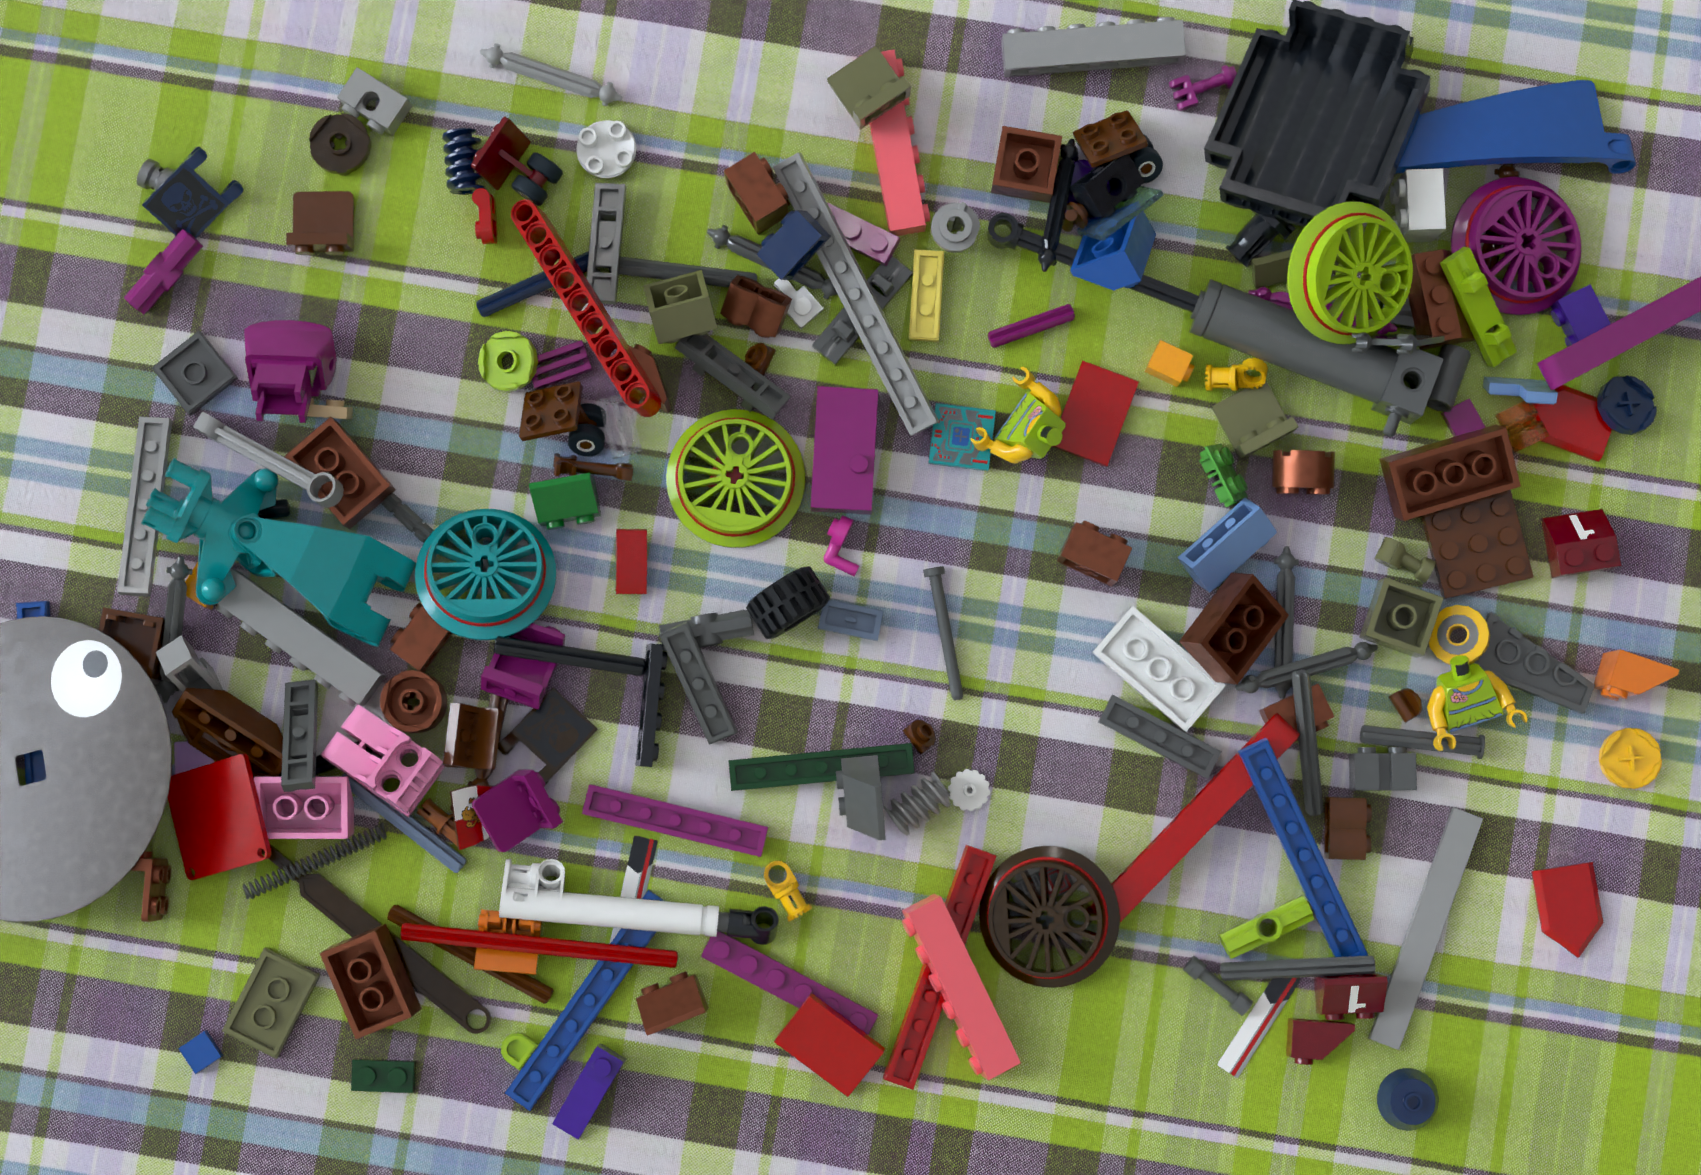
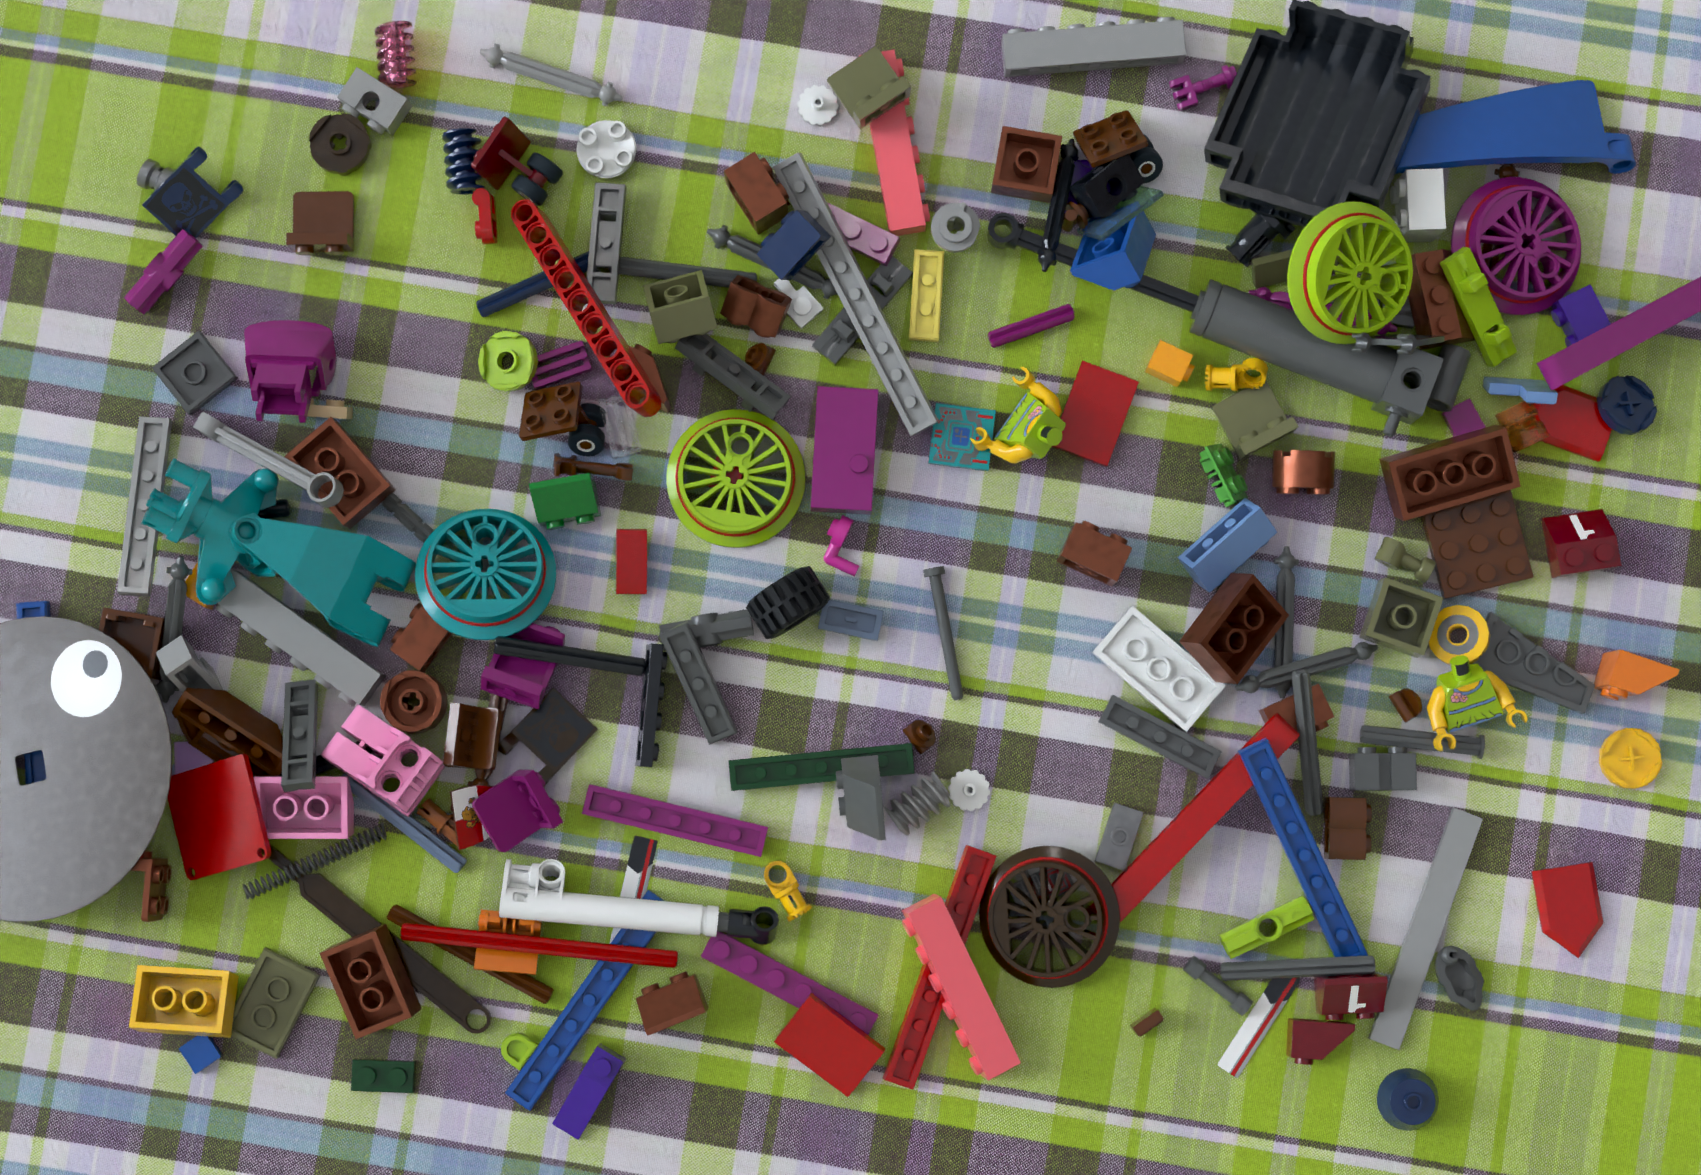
(183, 1001): none -> yellow brick
(393, 54): none -> clear pink piece
(817, 105): none -> white piece
(1119, 836): none -> flat silver plate
(1147, 1022): none -> reddish brown tile
(1459, 977): none -> dark grey arm

